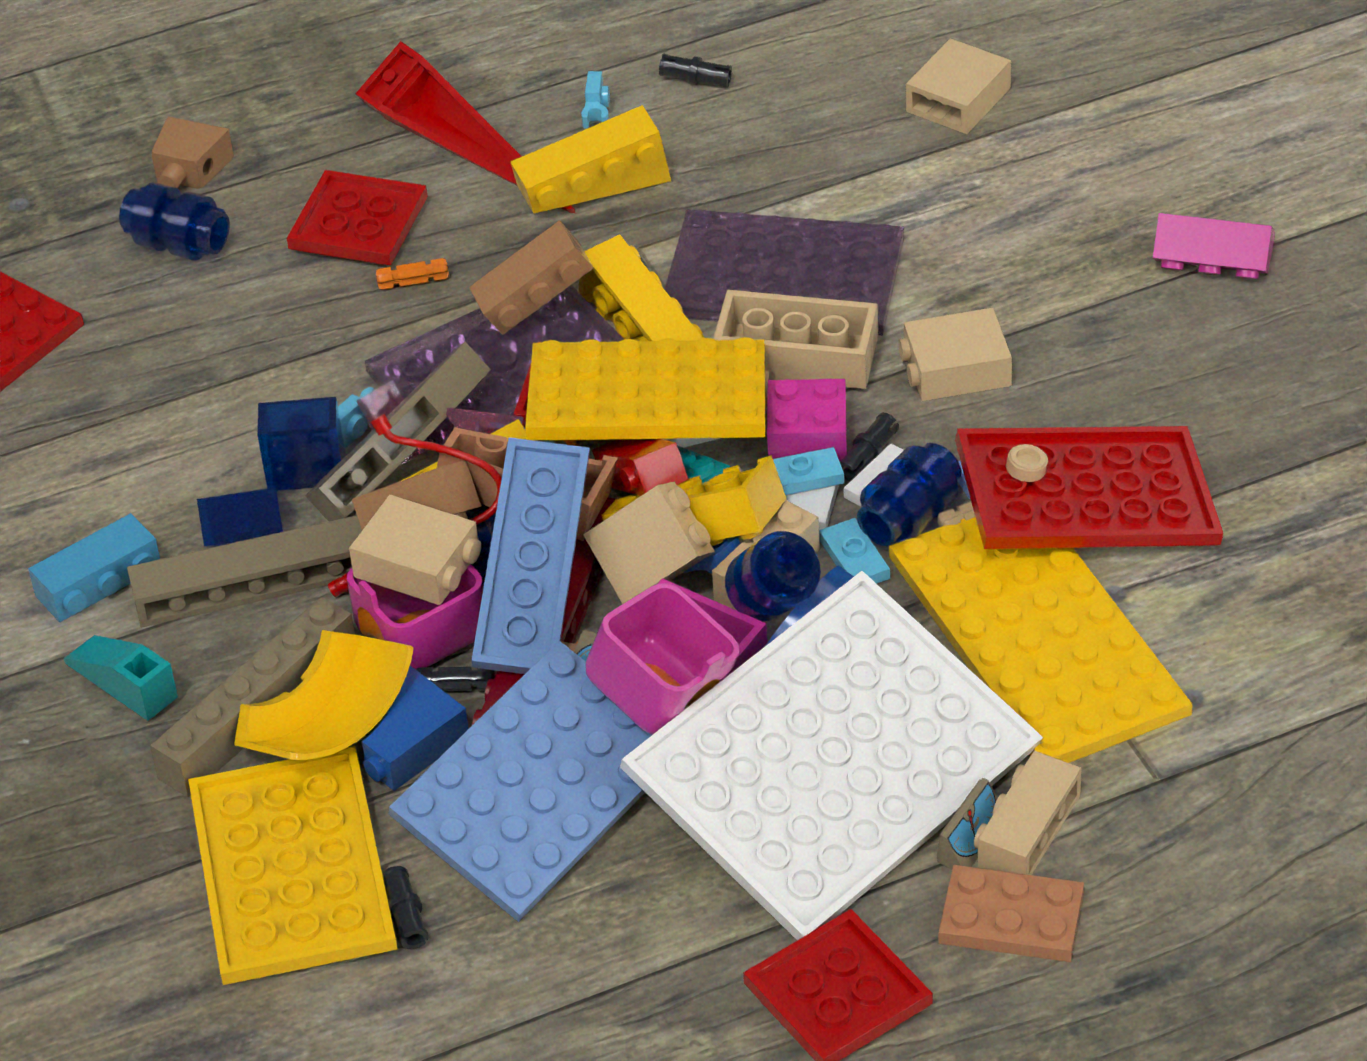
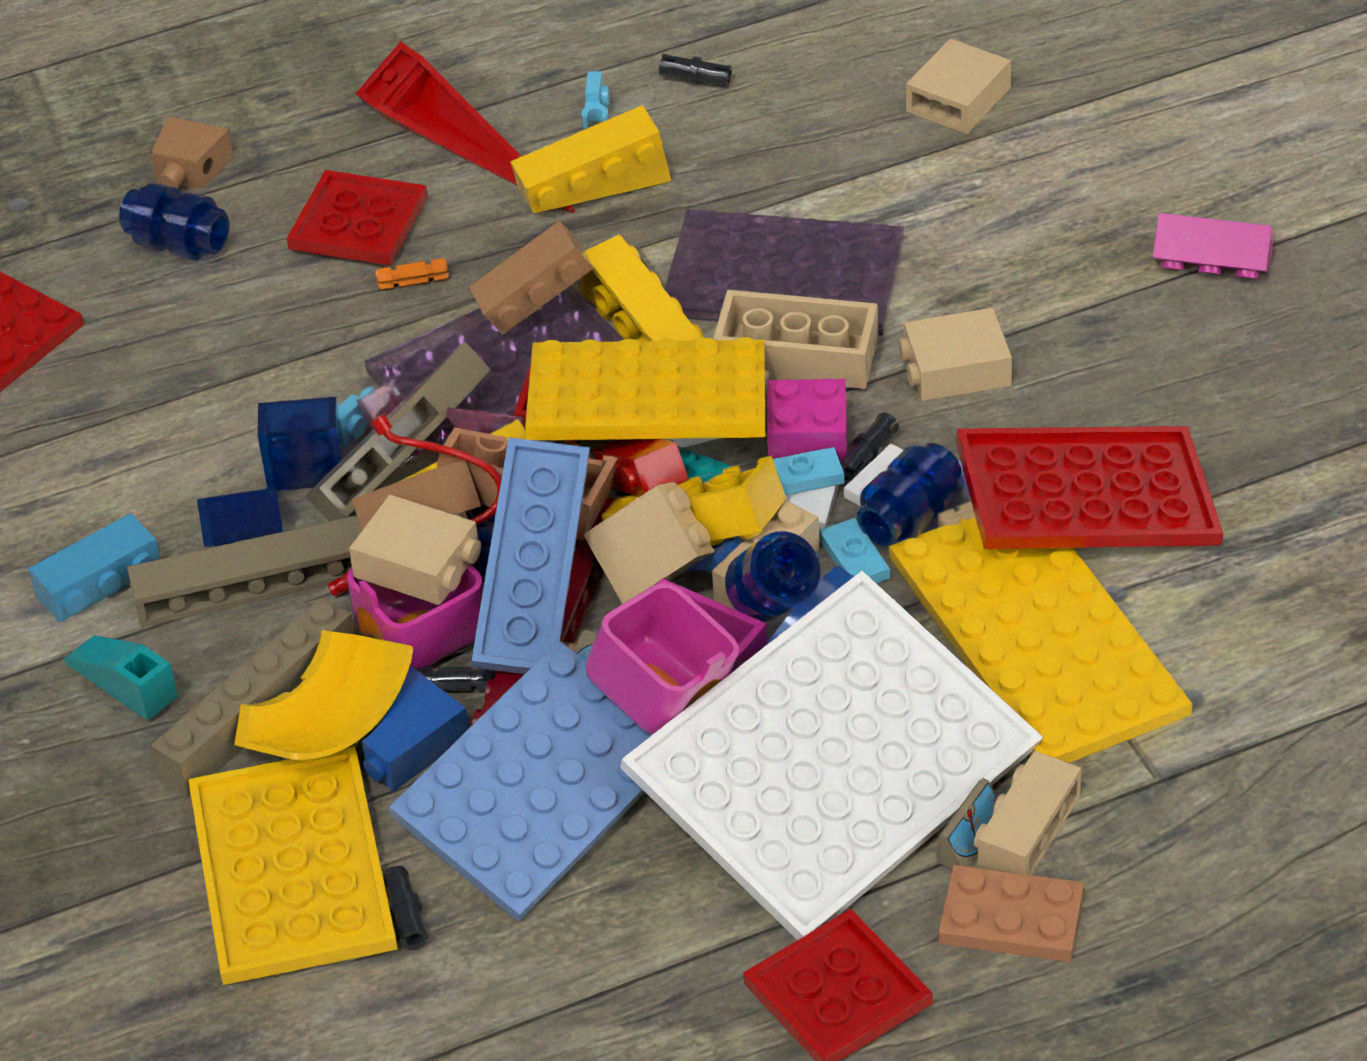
(1026, 463): tan tile -> none

